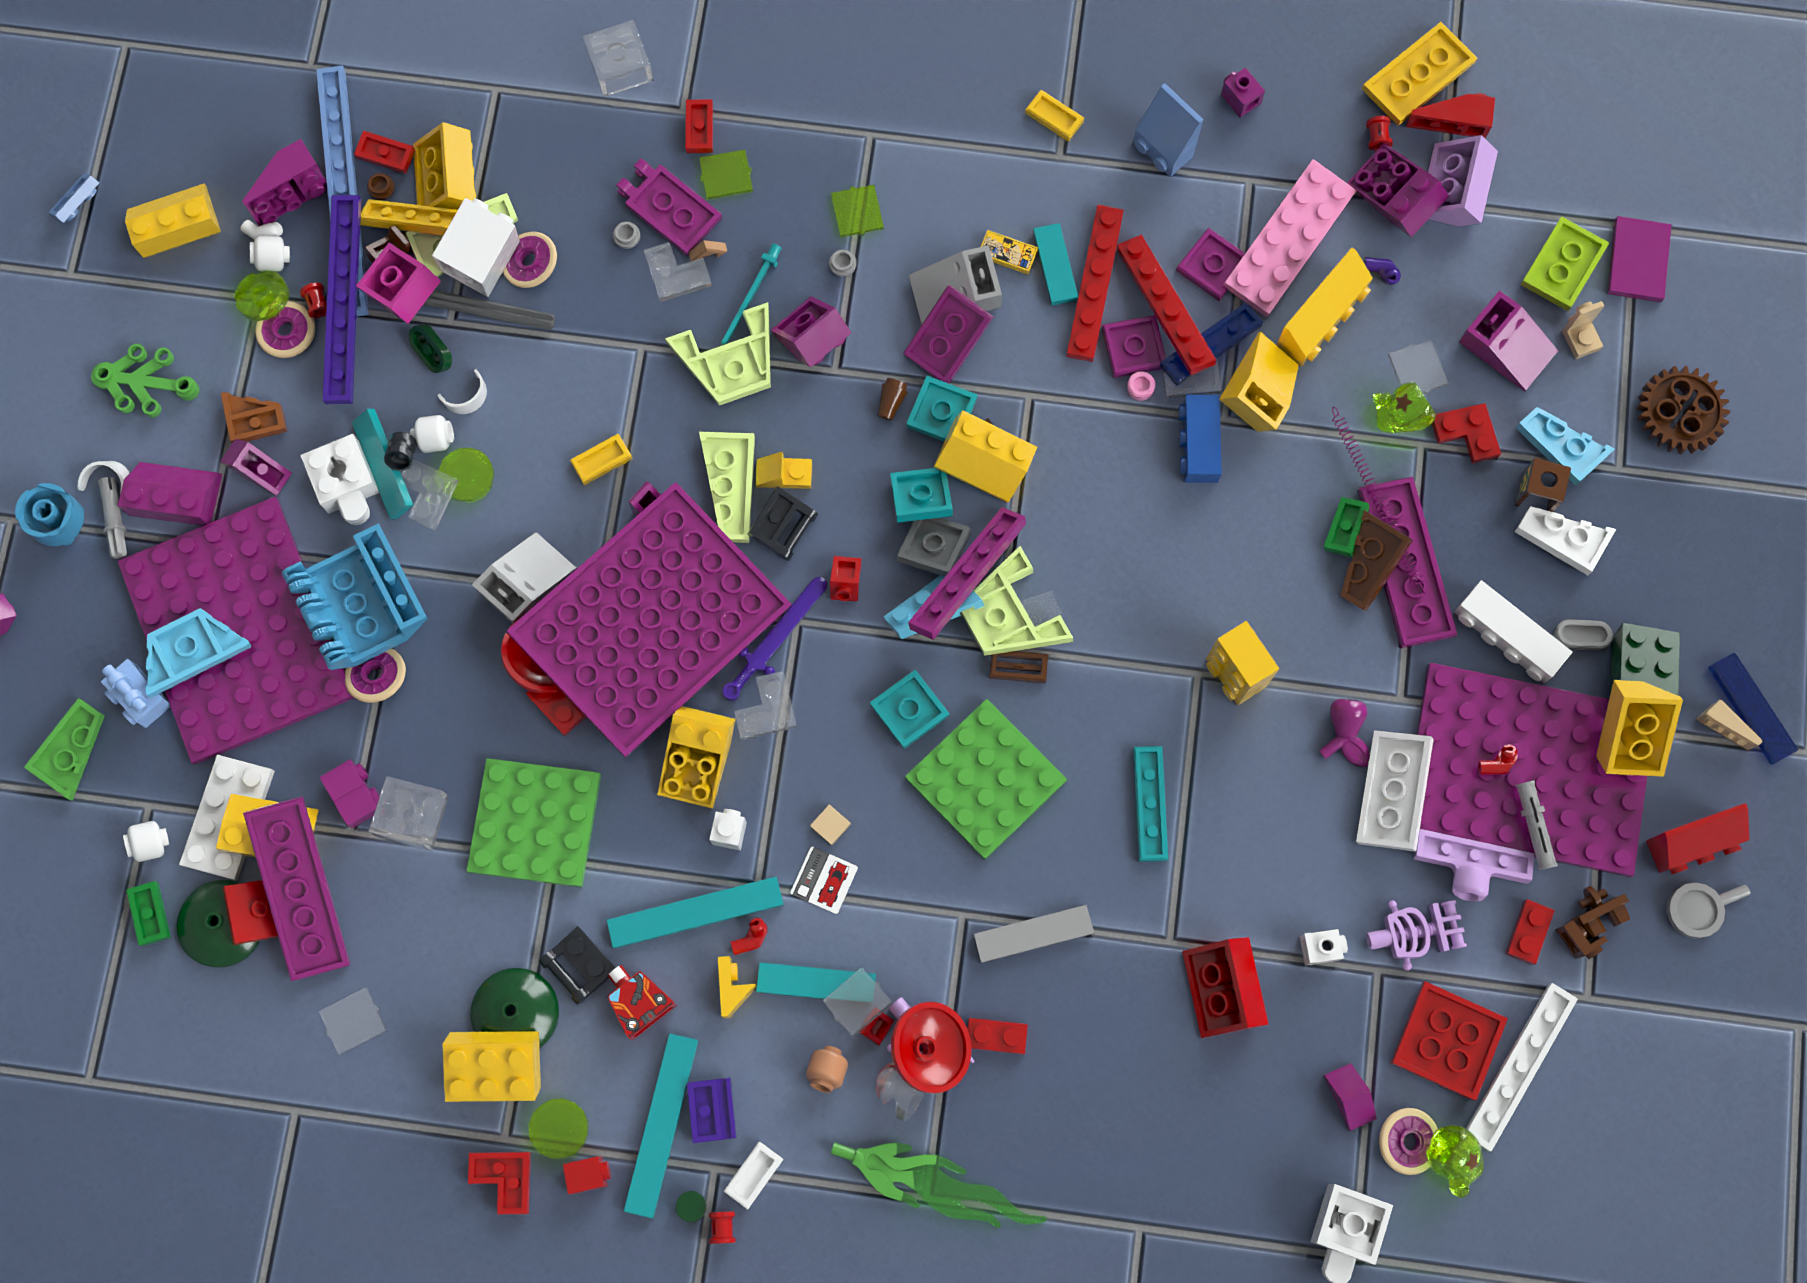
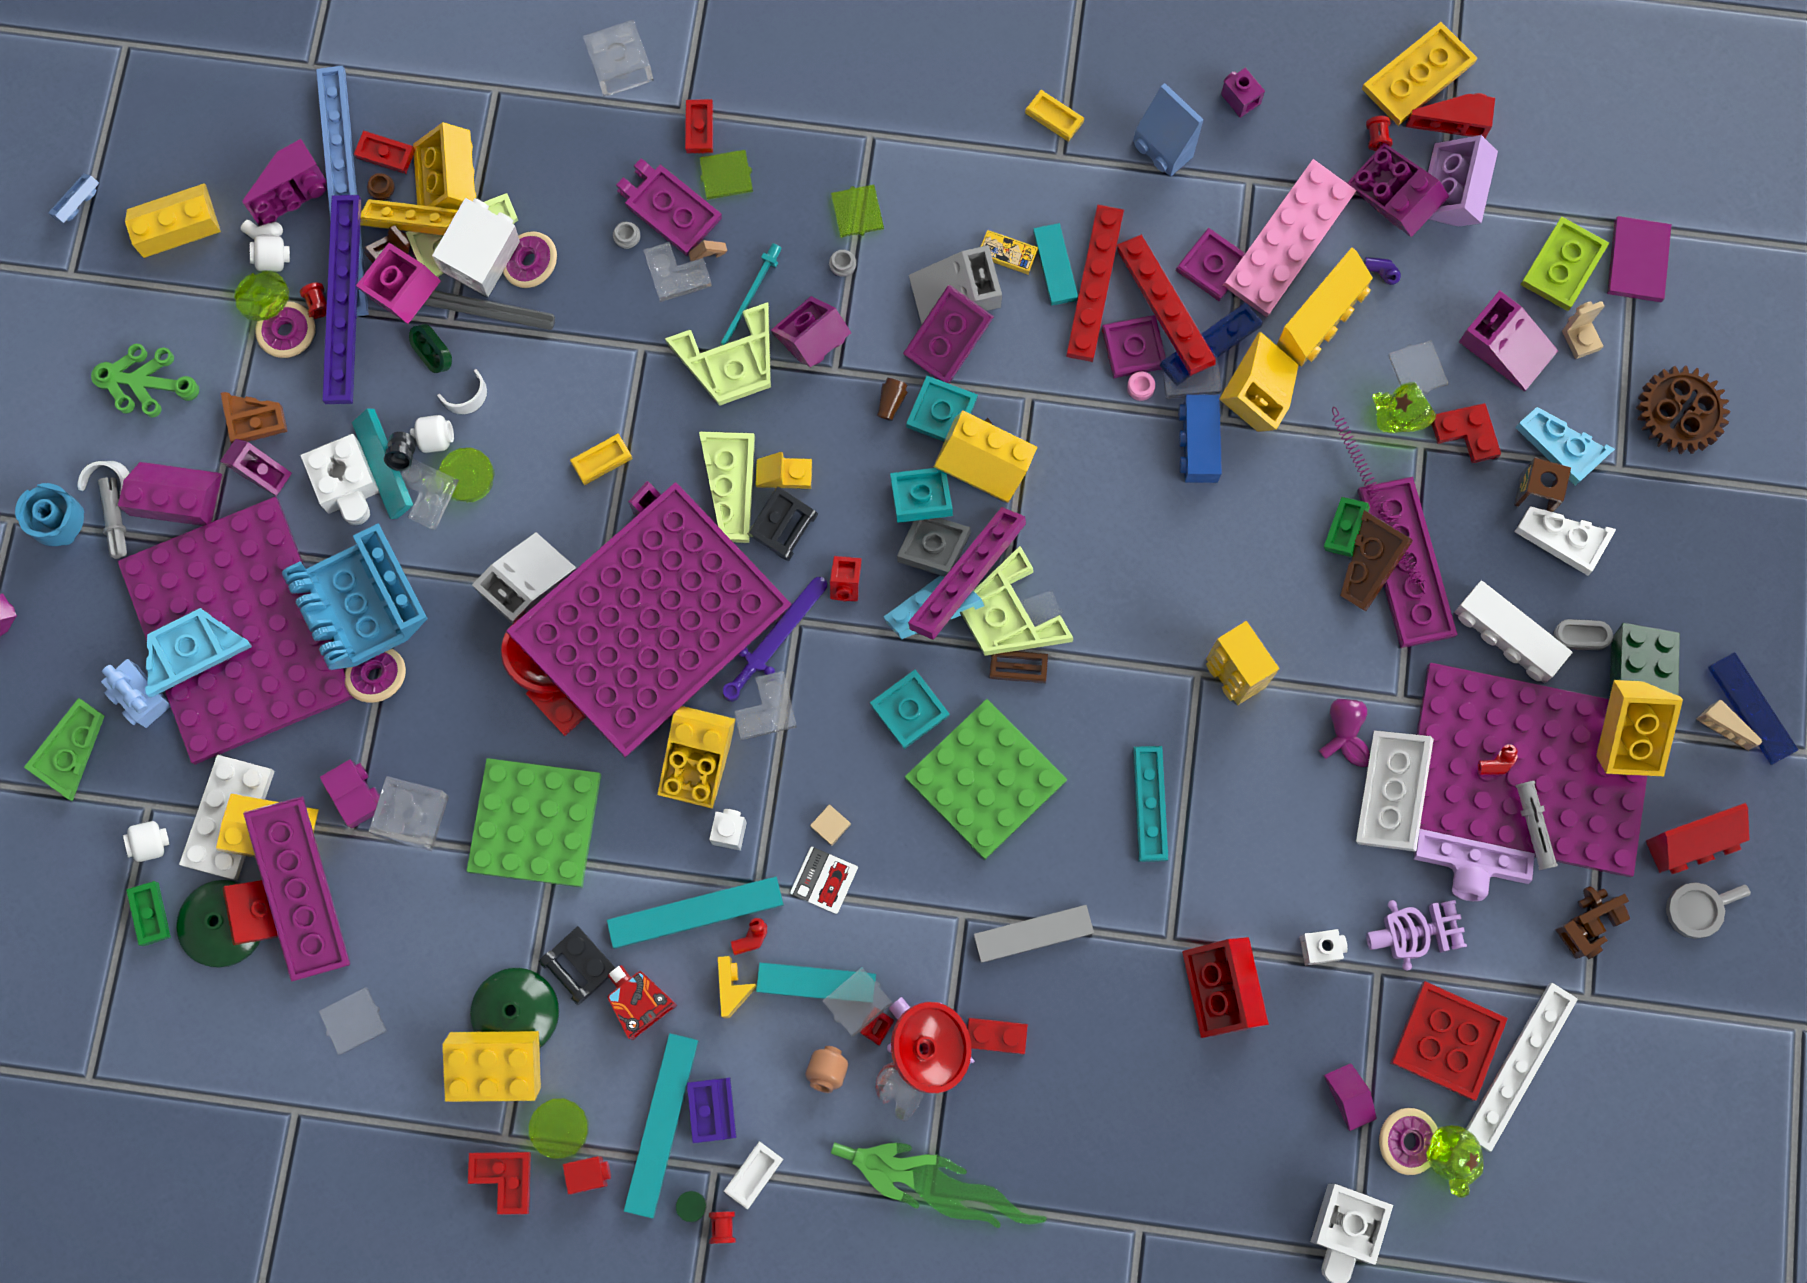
(1529, 932): red plate -> none

